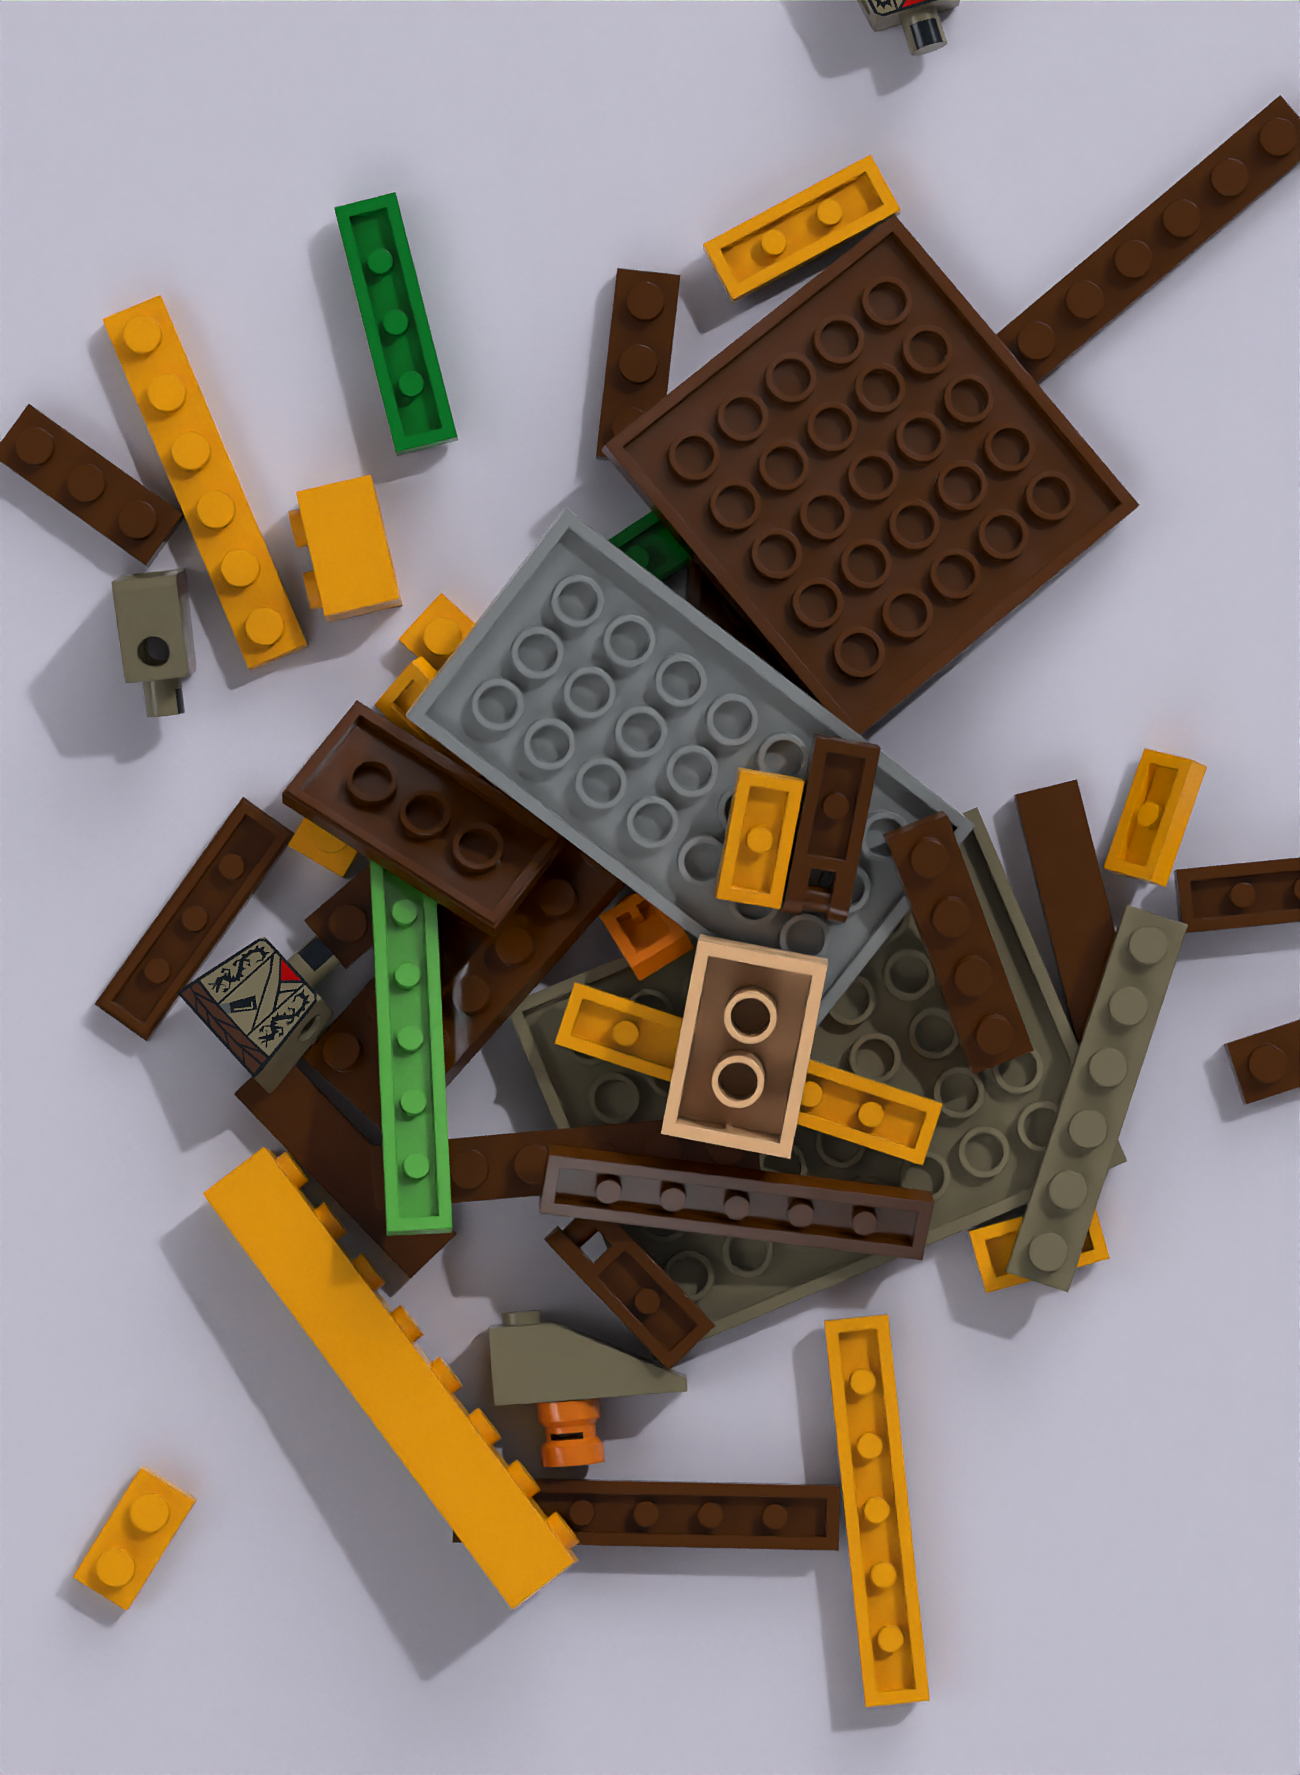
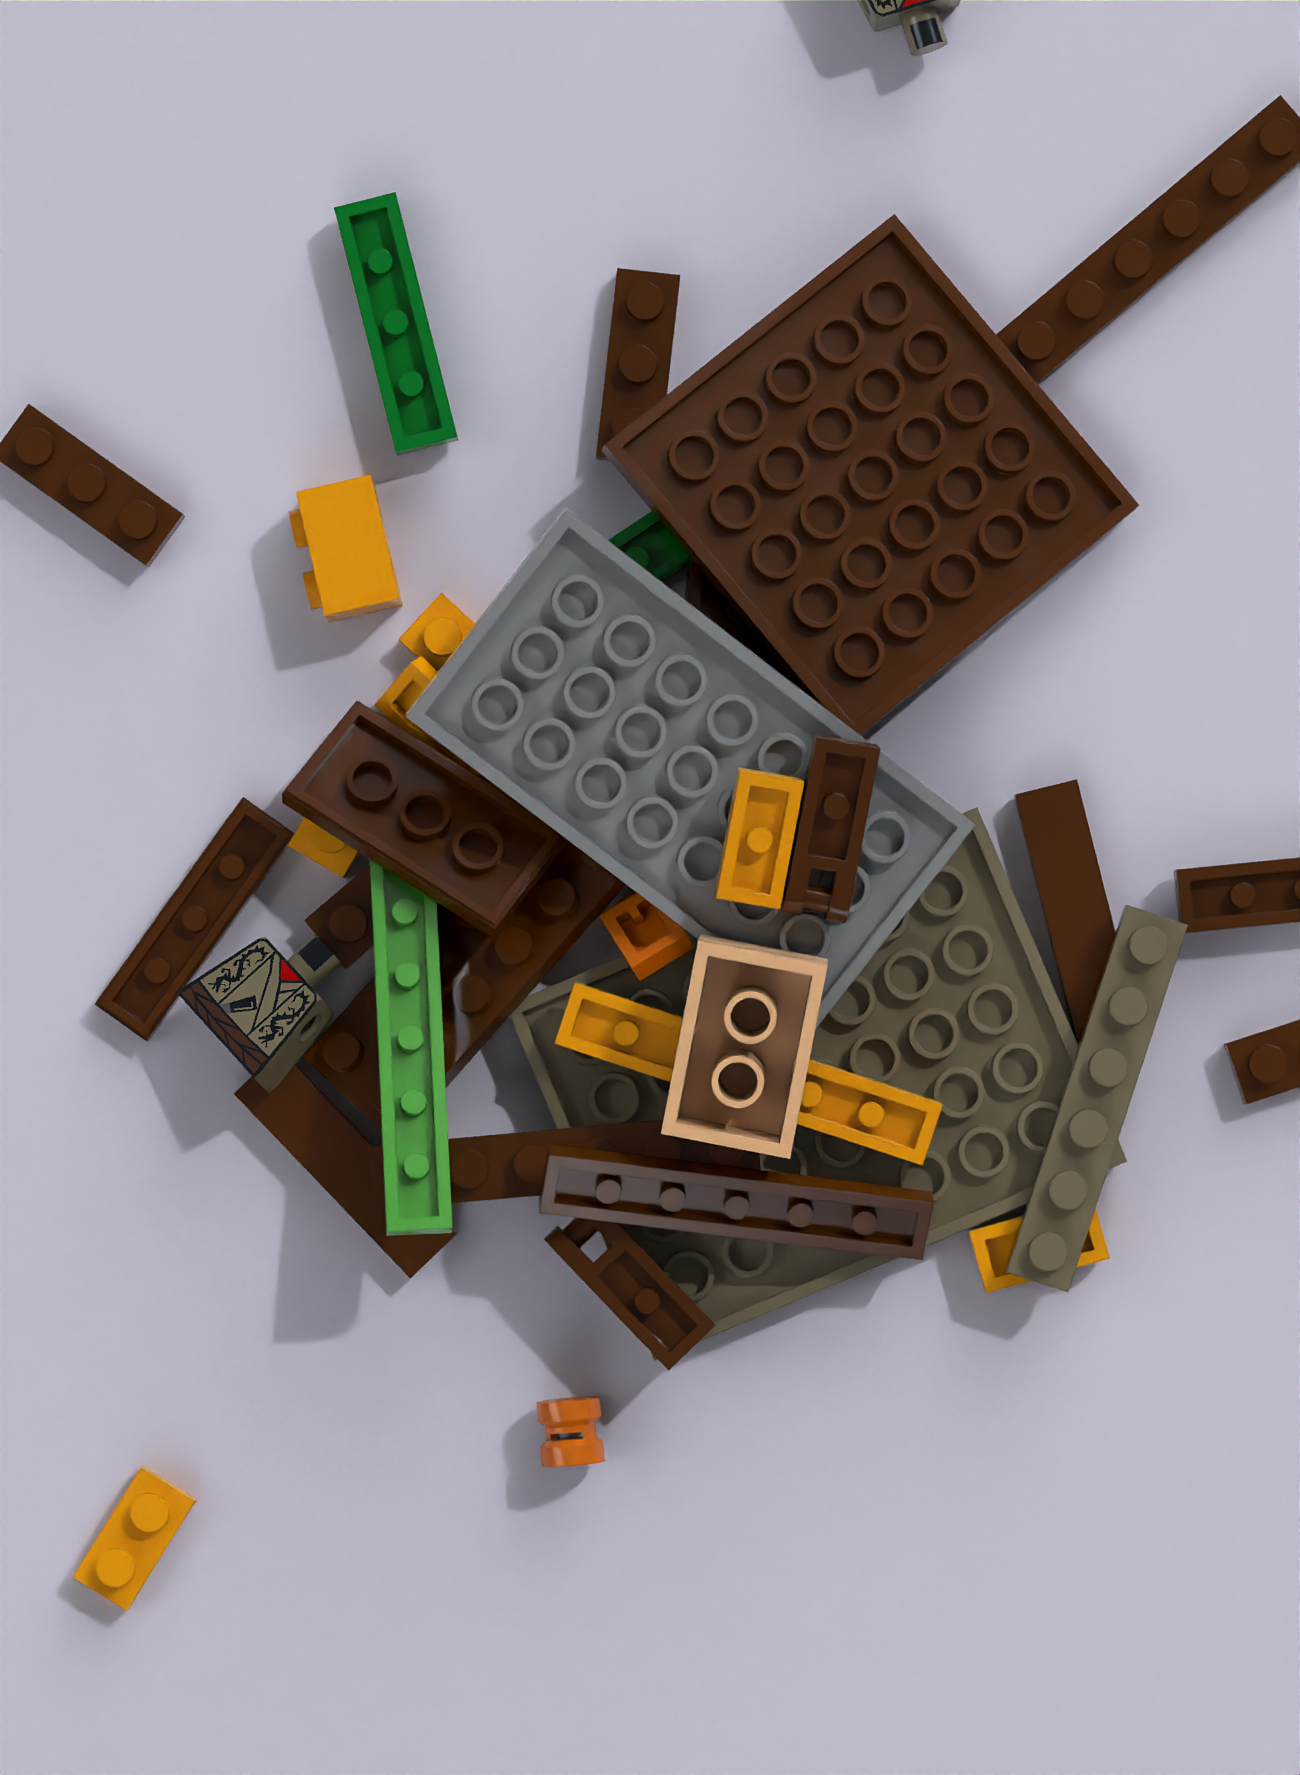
(156, 607): dark tan torso -> none
(205, 482): light orange plate -> none
(392, 1376): light orange brick -> none
(558, 1363): dark tan slope -> none
(694, 1513): reddish brown plate -> none
(801, 229): light orange plate -> none
(876, 1510): light orange plate -> none
(958, 942): reddish brown plate -> none
(1155, 817): light orange plate -> none

